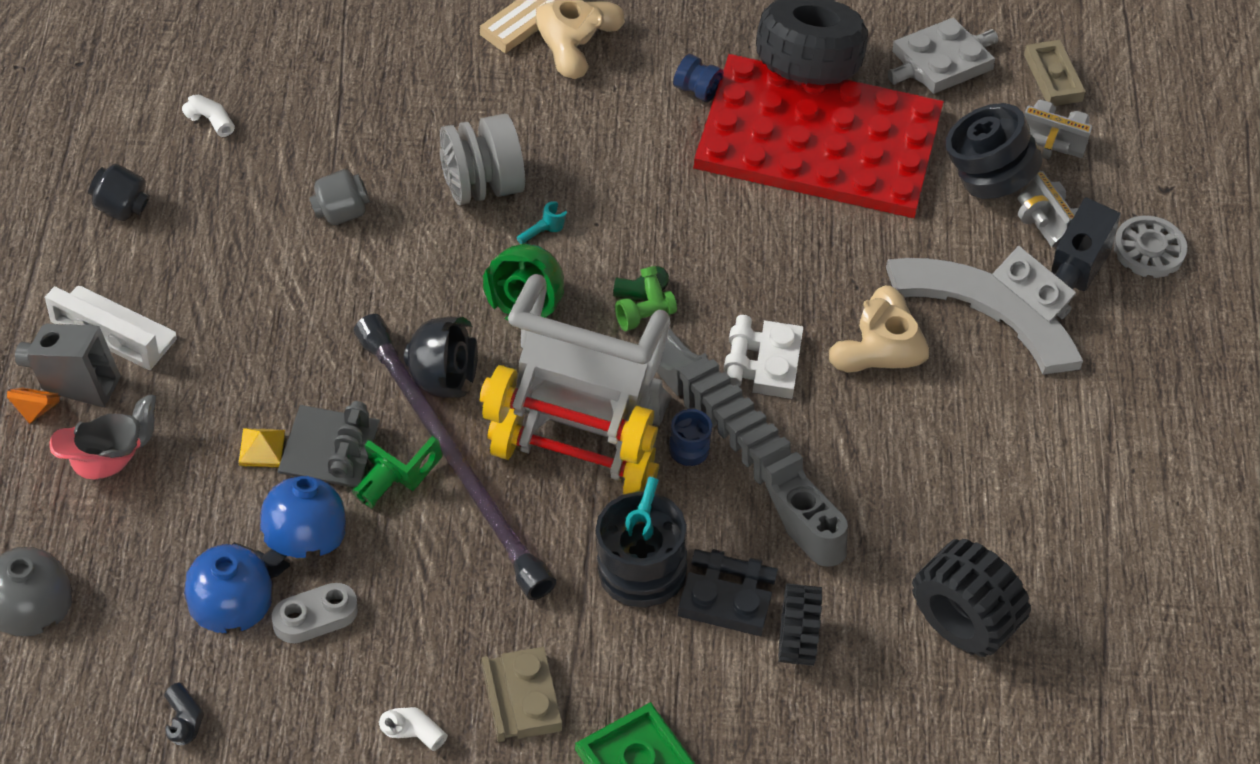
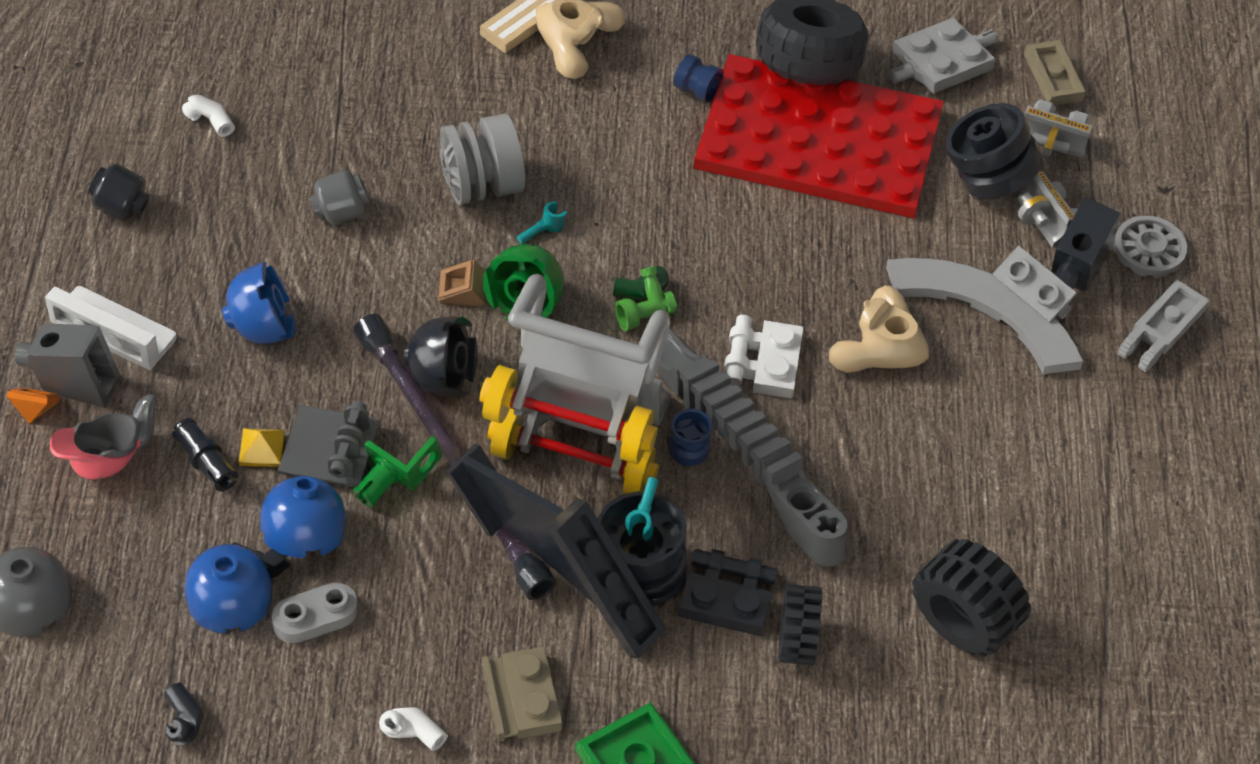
(205, 454): none -> black pin
(258, 306): none -> blue cylinder
(462, 285): none -> medium nougat slope
(567, 541): none -> black piece
(1164, 323): none -> light grey hinge

